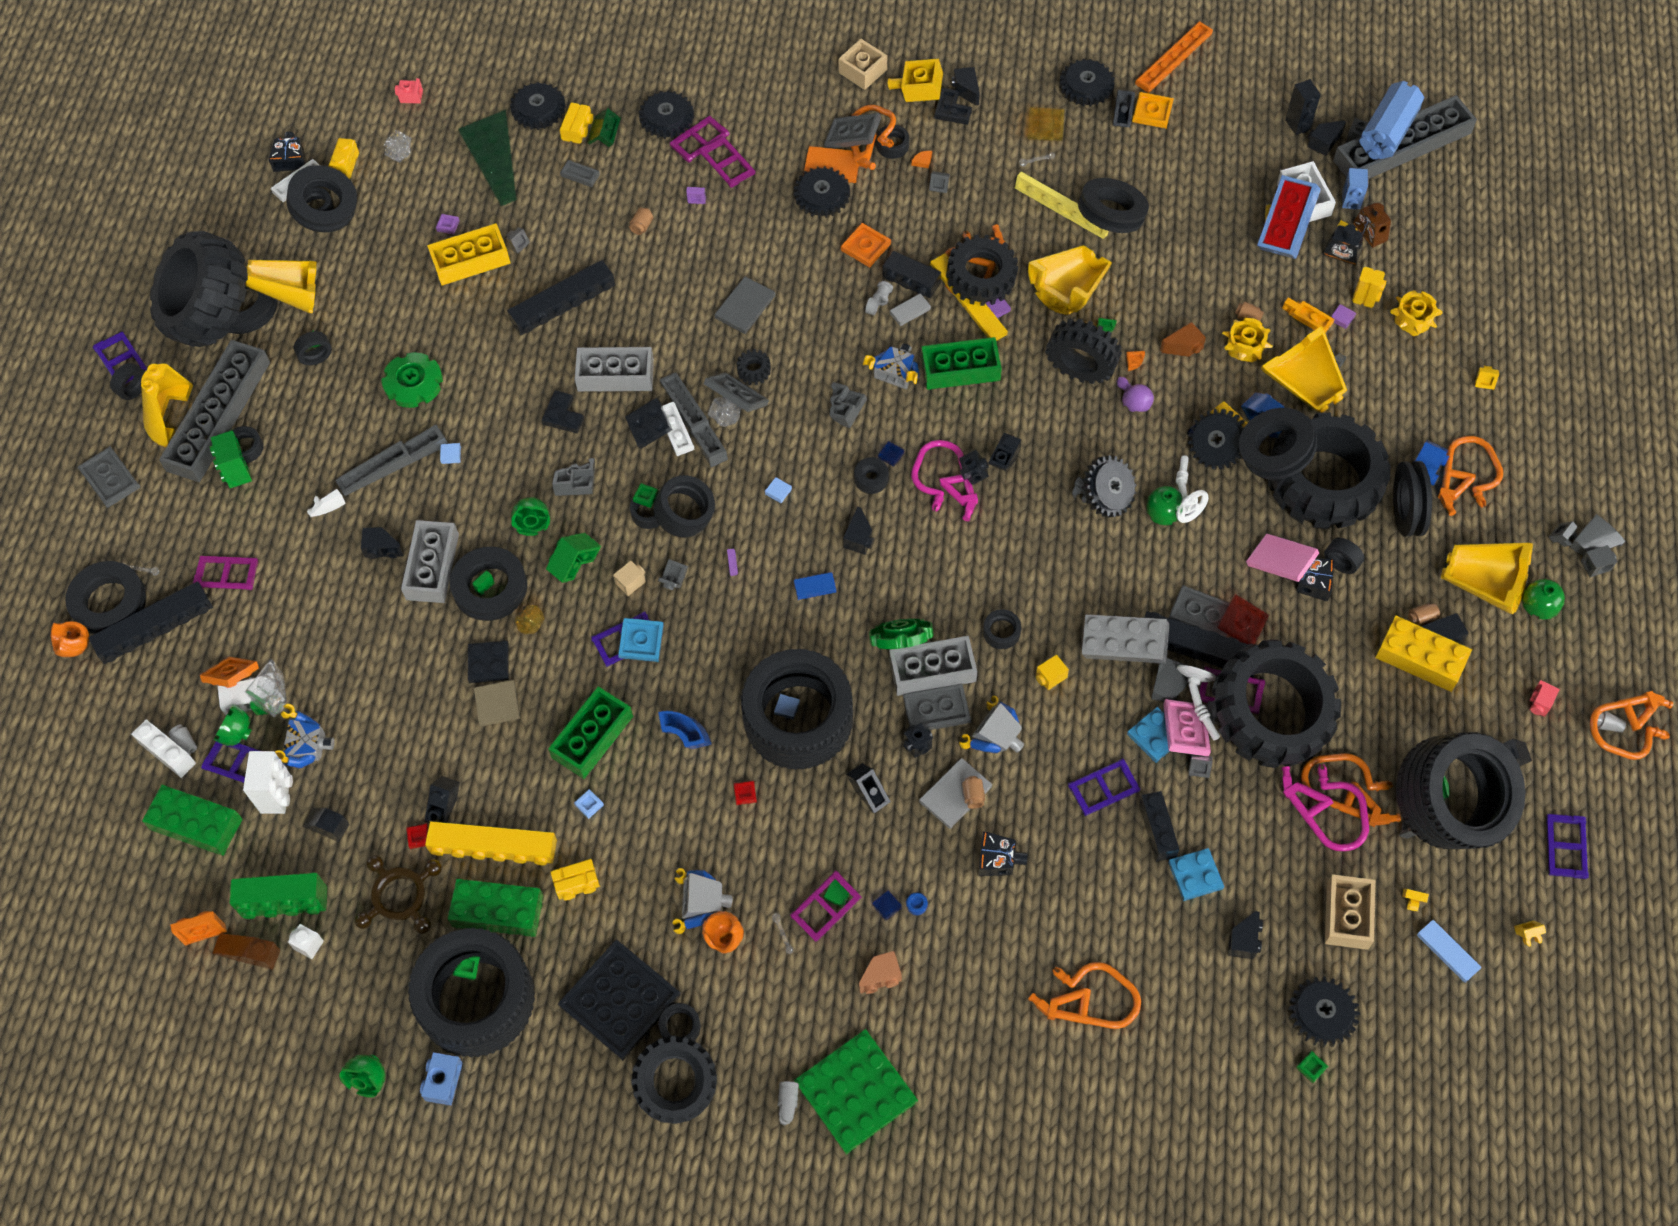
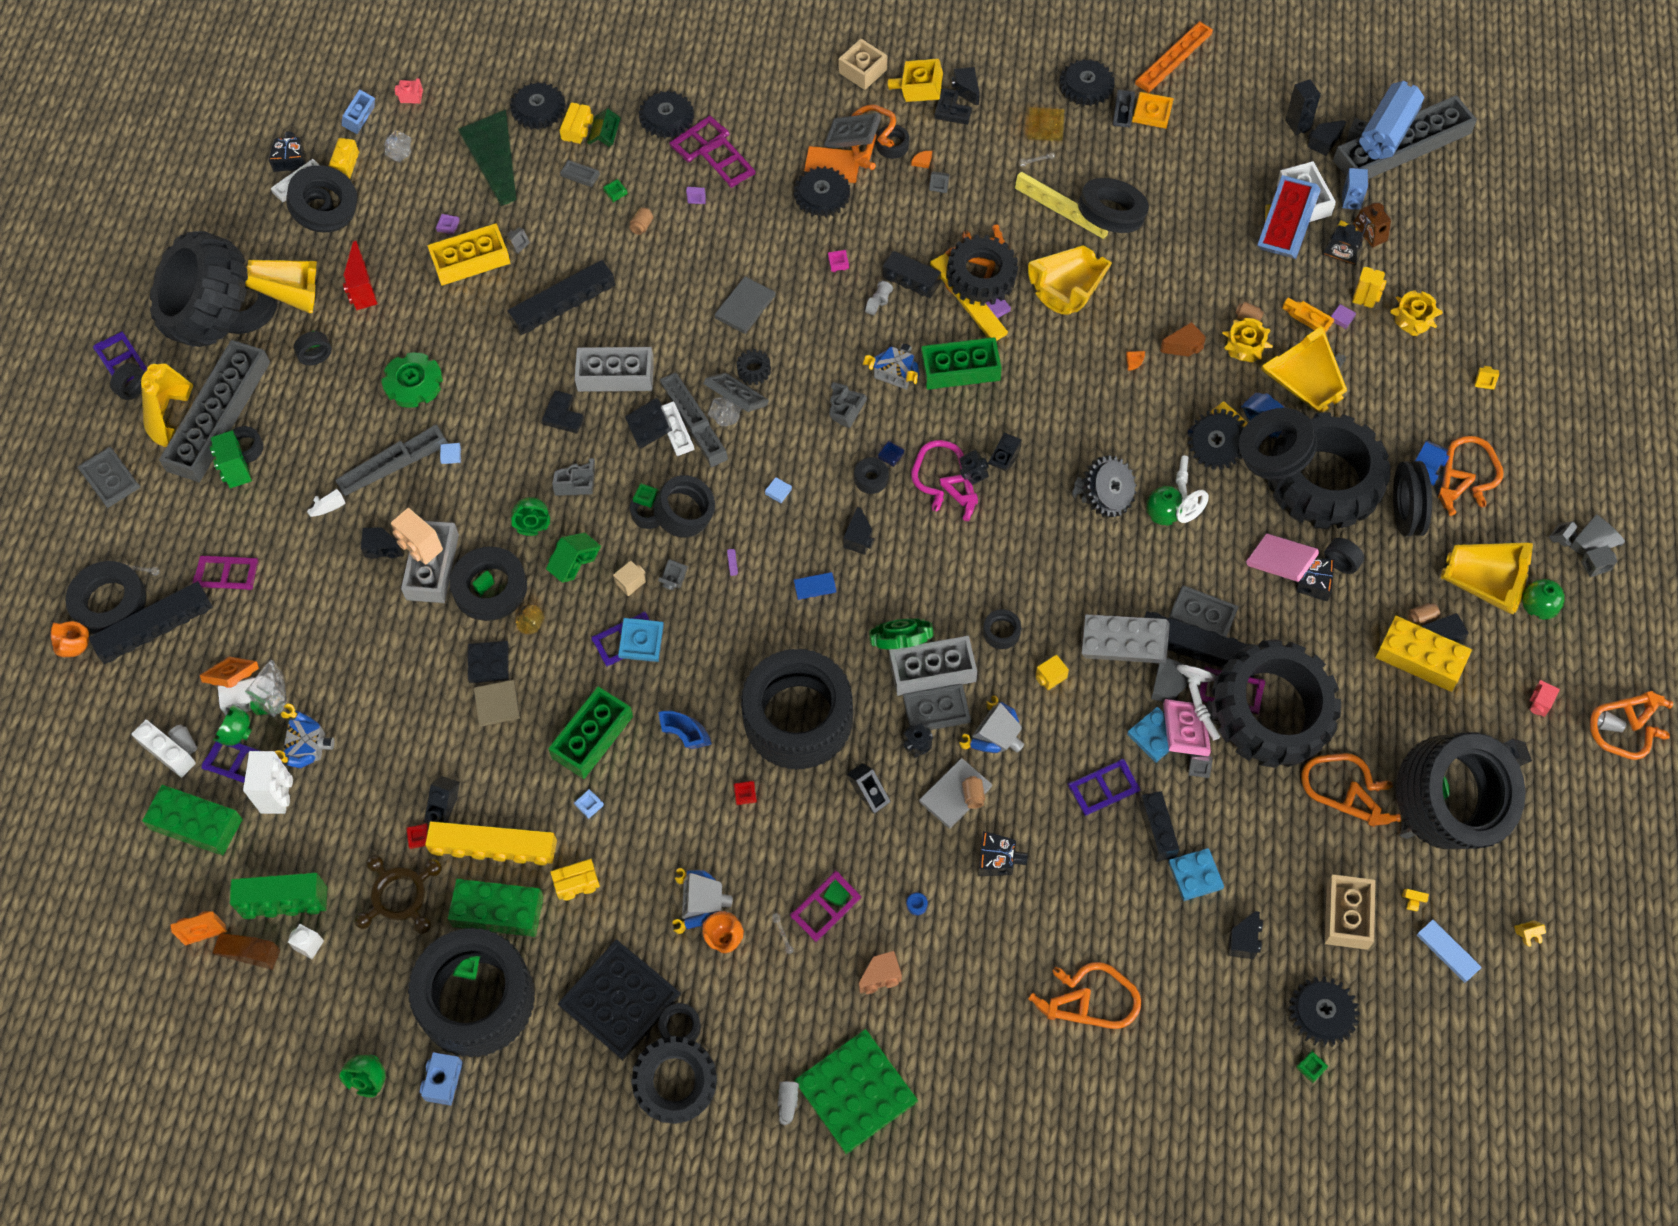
(326, 823): black slope -> none
(358, 111): none -> medium blue brick
(358, 280): none -> red slope
(416, 536): none -> light nougat brick
(615, 190): none -> green tile
(787, 706): light blue tile -> none
(838, 260): none -> dark pink tile
(866, 245): orange plate -> none
(886, 905): clear blue tile -> none
(910, 309): light grey tile -> none
(1090, 340): black tyre -> none
(1107, 324): green tile -> none
(1135, 397): medium lavender hair -> none
(1243, 620): clear red tile -> none
(1325, 801): dark pink piece -> none
(1582, 847): dark purple window -> none

